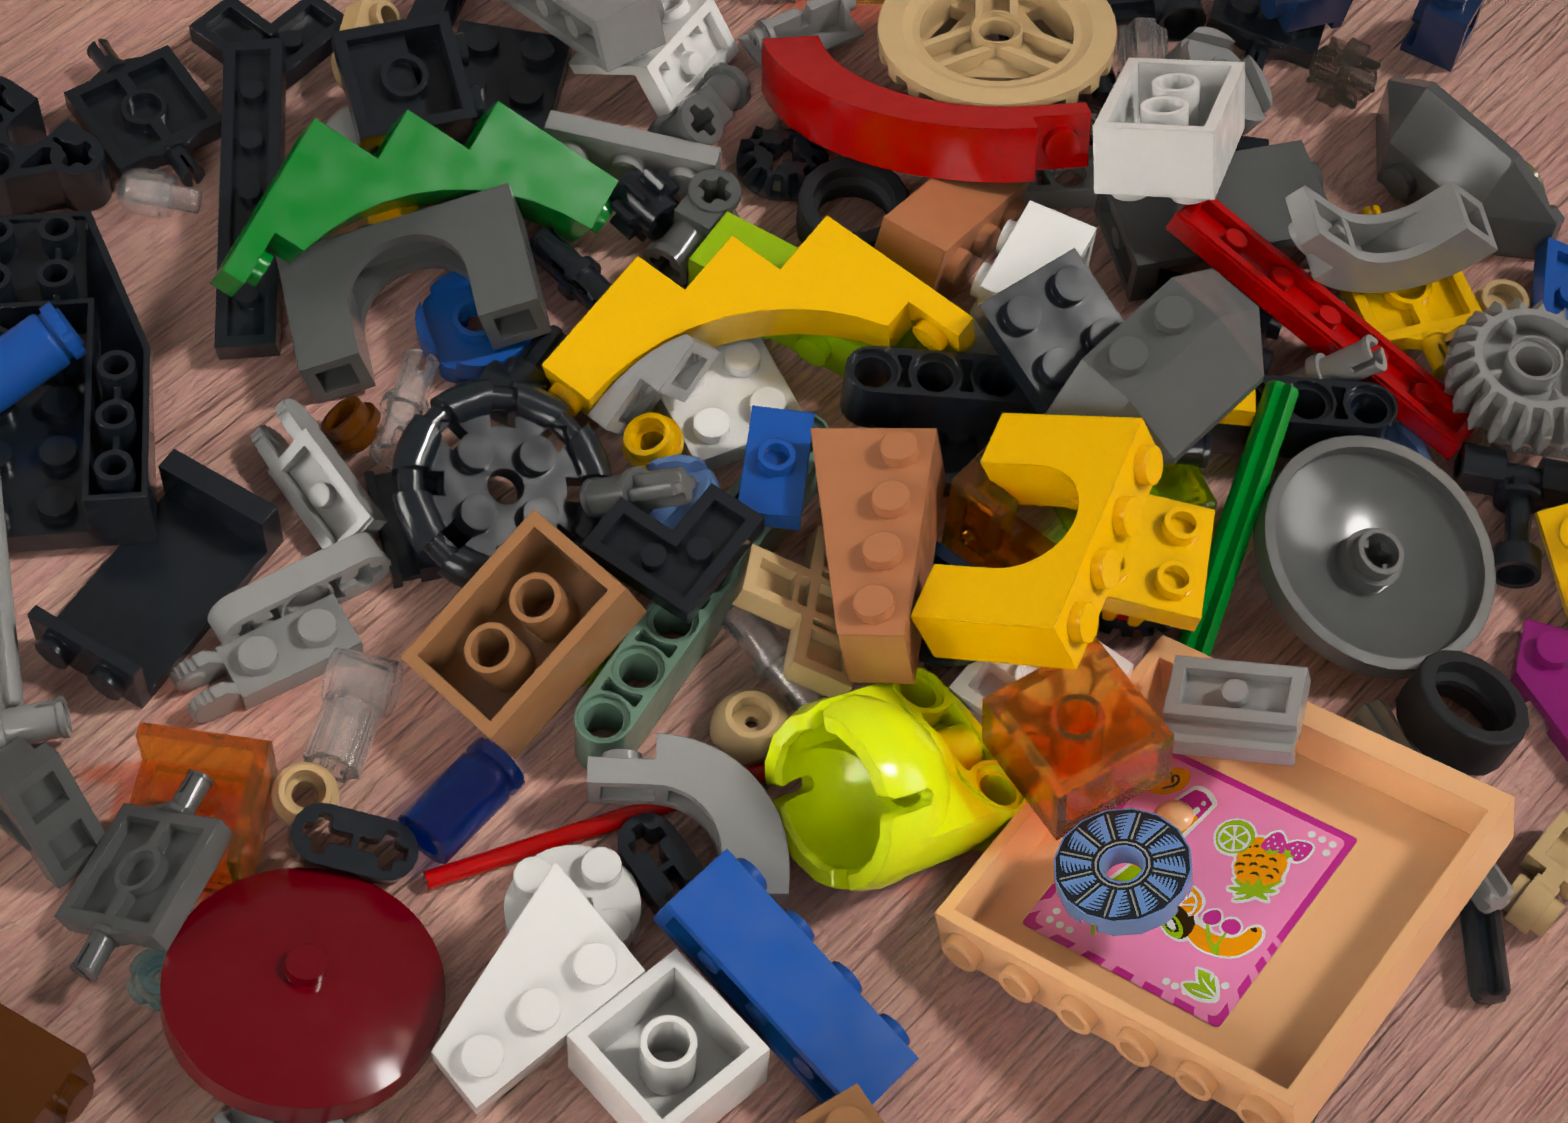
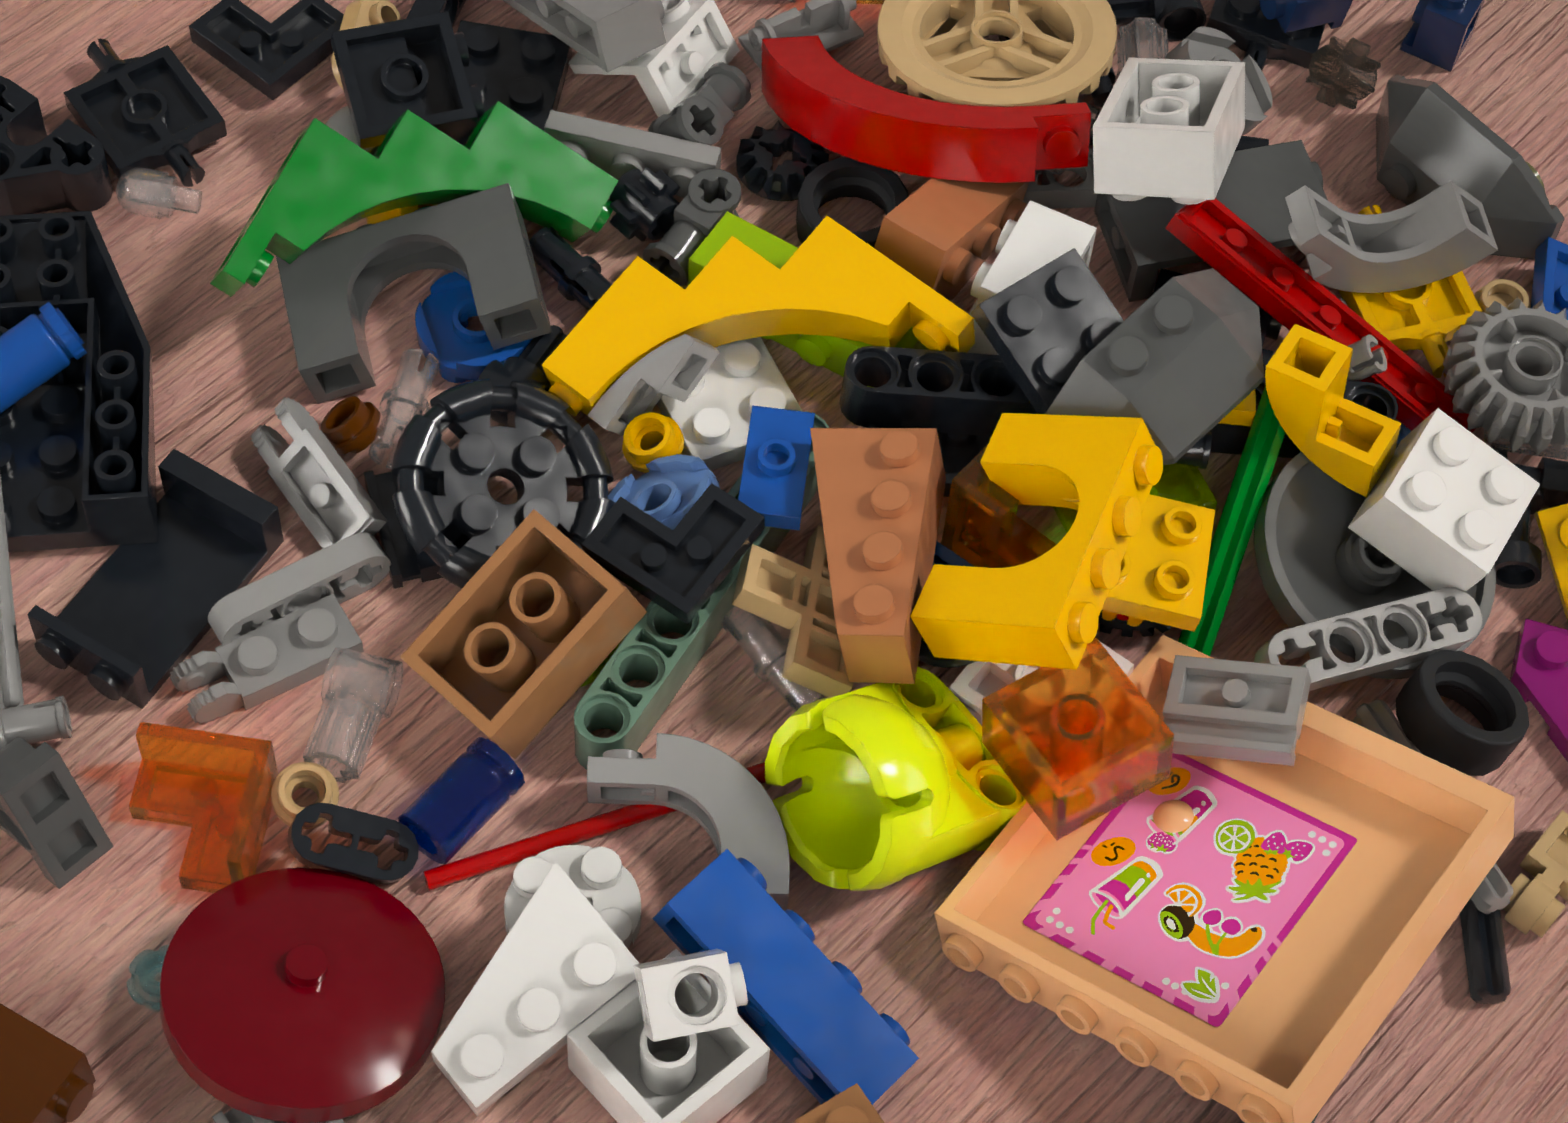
(144, 876): dark grey plate -> none
(249, 159): black plate -> none
(640, 487): dark grey axle -> none
(657, 989): none -> white brick
(675, 855): black beam -> none
(731, 734): tan plate -> none
(1120, 838): tile -> none
(1337, 435): none -> yellow brick
(1367, 636): none -> light grey beam
(1444, 505): none -> white brick

